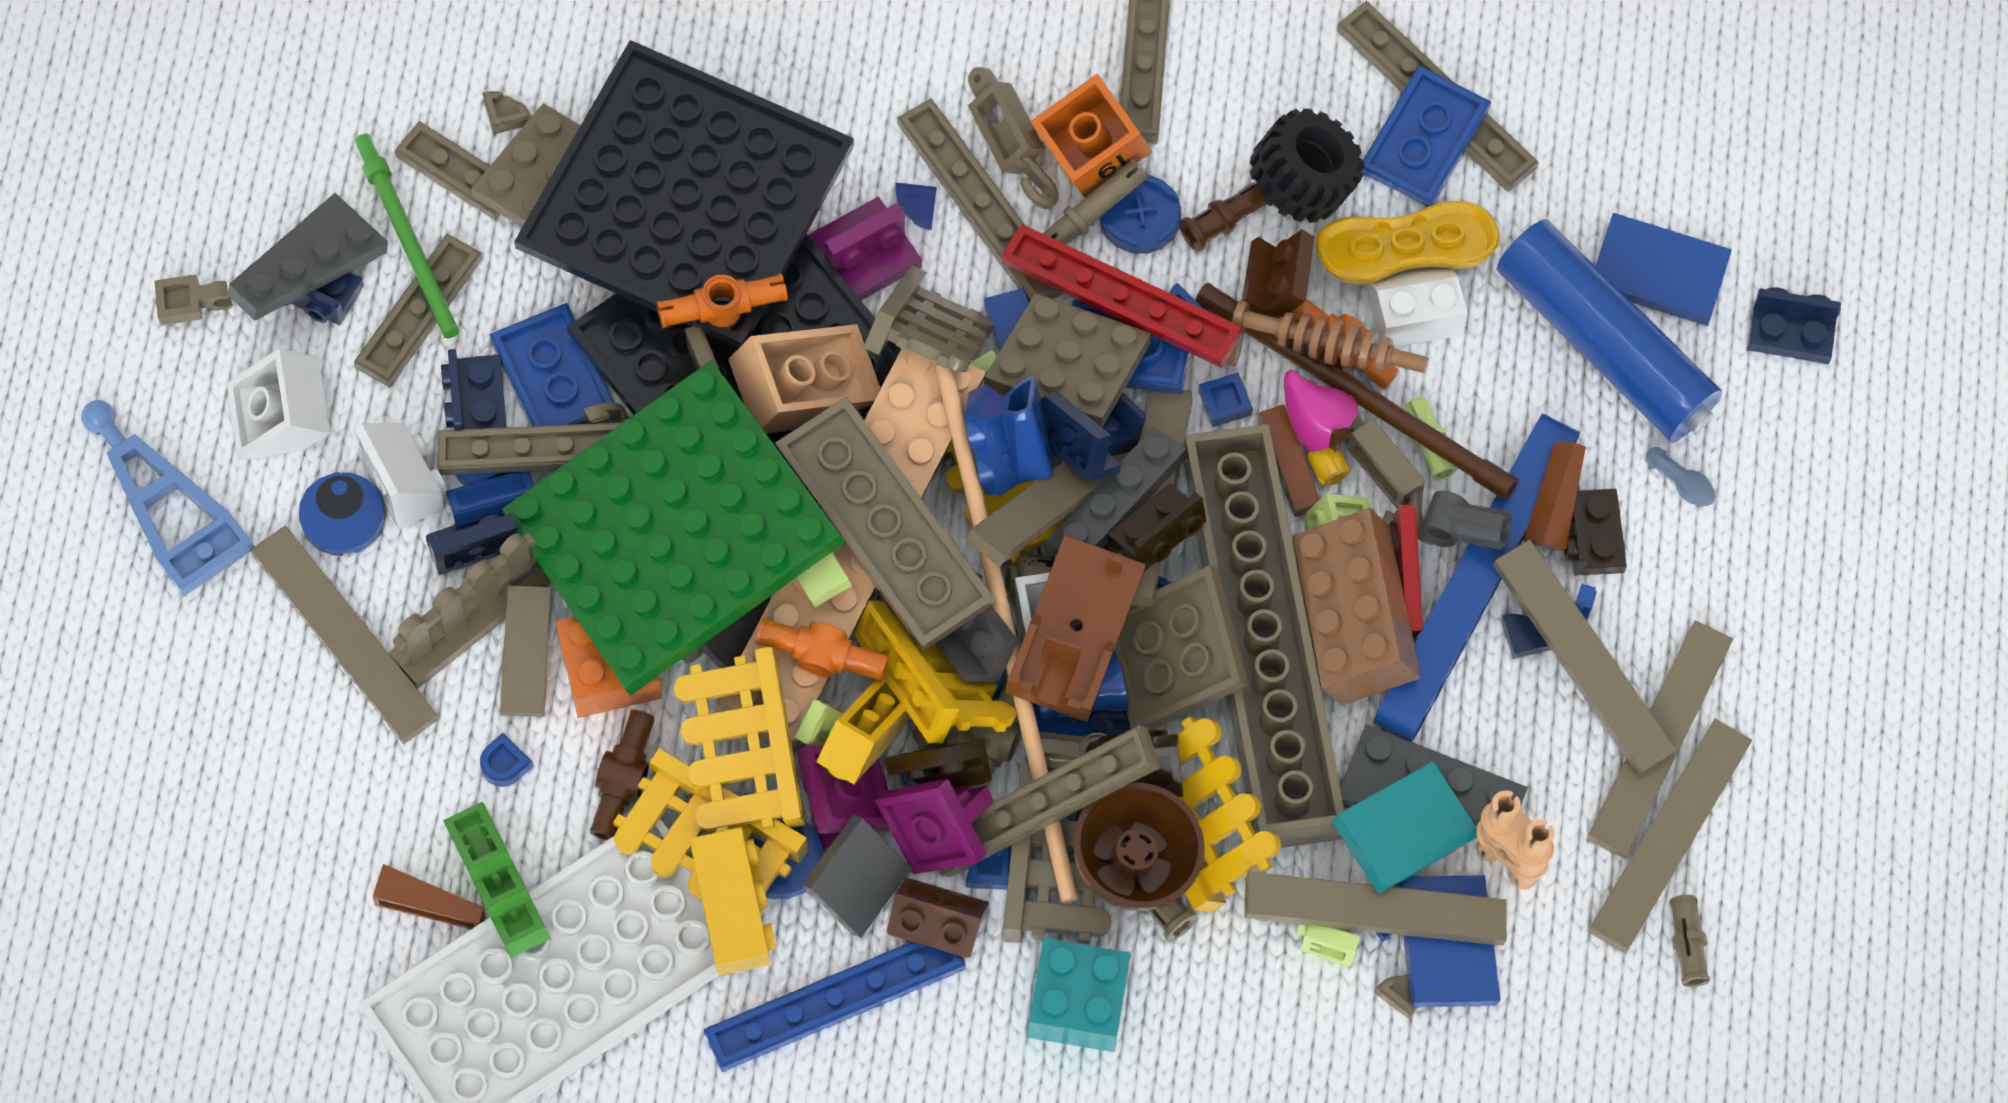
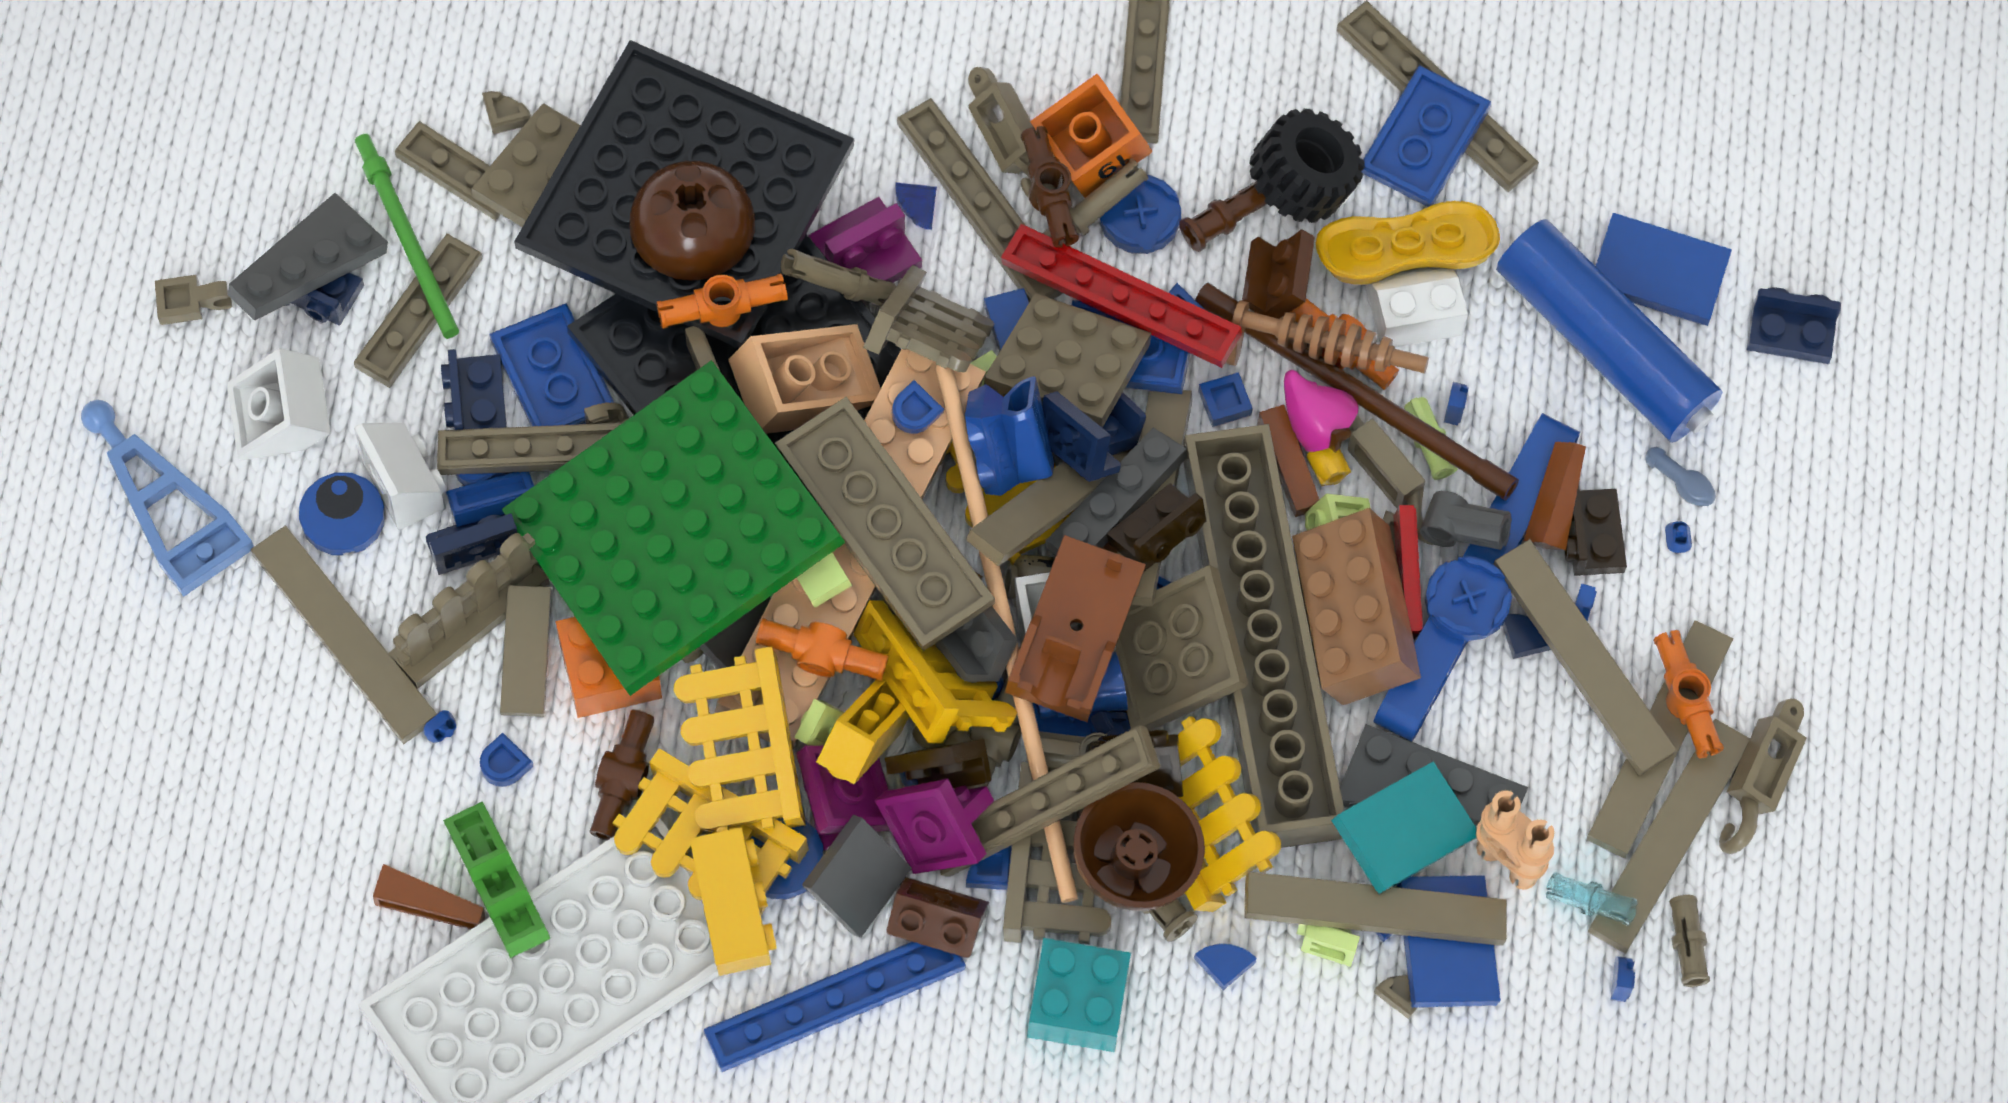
(440, 726): none -> blue rock
(697, 237): none -> reddish brown piece
(851, 282): none -> dark tan pin
(915, 409): none -> blue tile
(1048, 169): none -> reddish brown pin
(1225, 962): none -> blue tile
(1456, 403): none -> blue tile
(1468, 598): none -> blue tile
(1591, 898): none -> clear light blue pin
(1623, 979): none -> blue tile
(1678, 537): none -> blue rock
(1695, 712): none -> orange pin
(1759, 777): none -> dark tan piece

